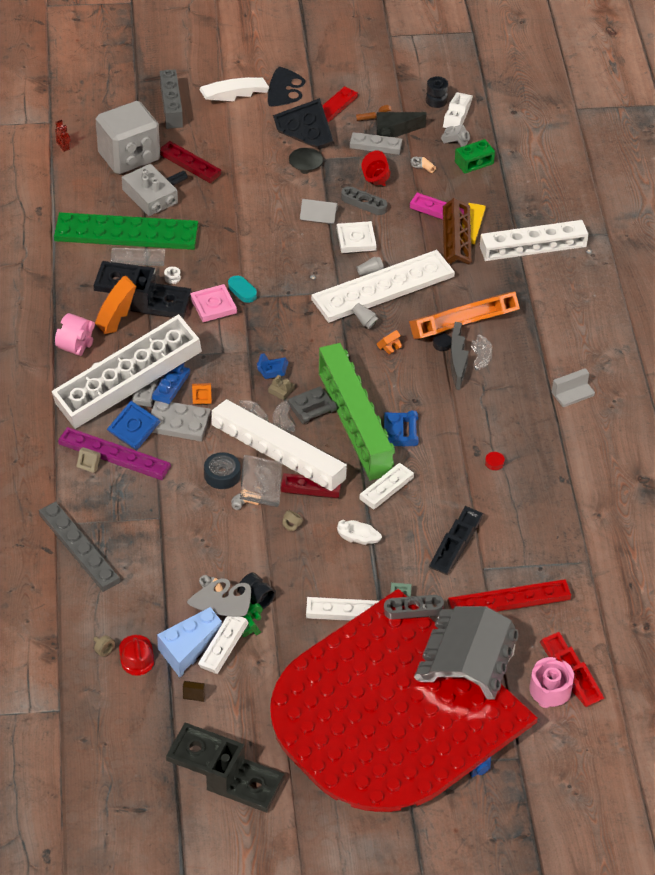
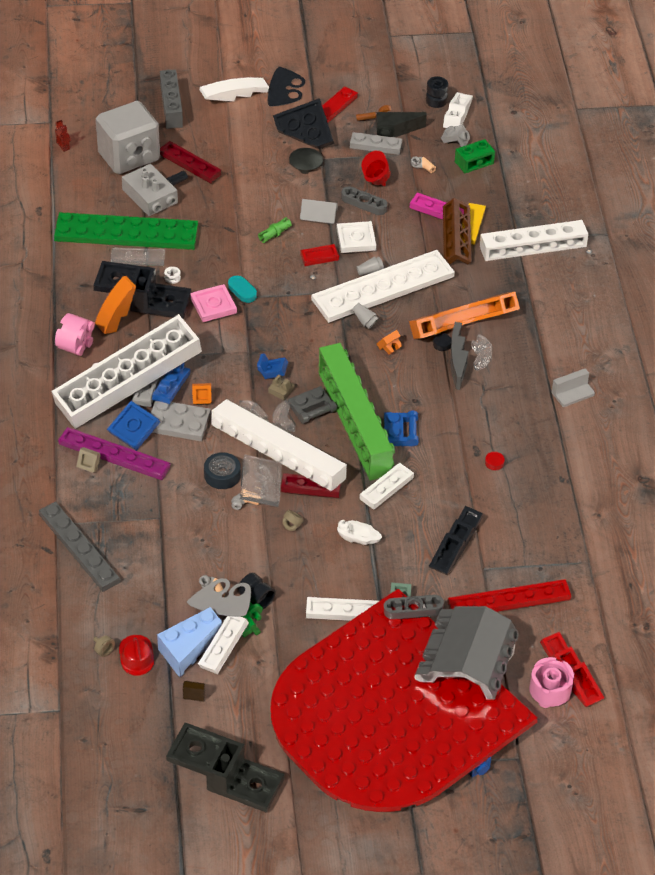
(274, 230): none -> bright green pin
(319, 255): none -> red tile

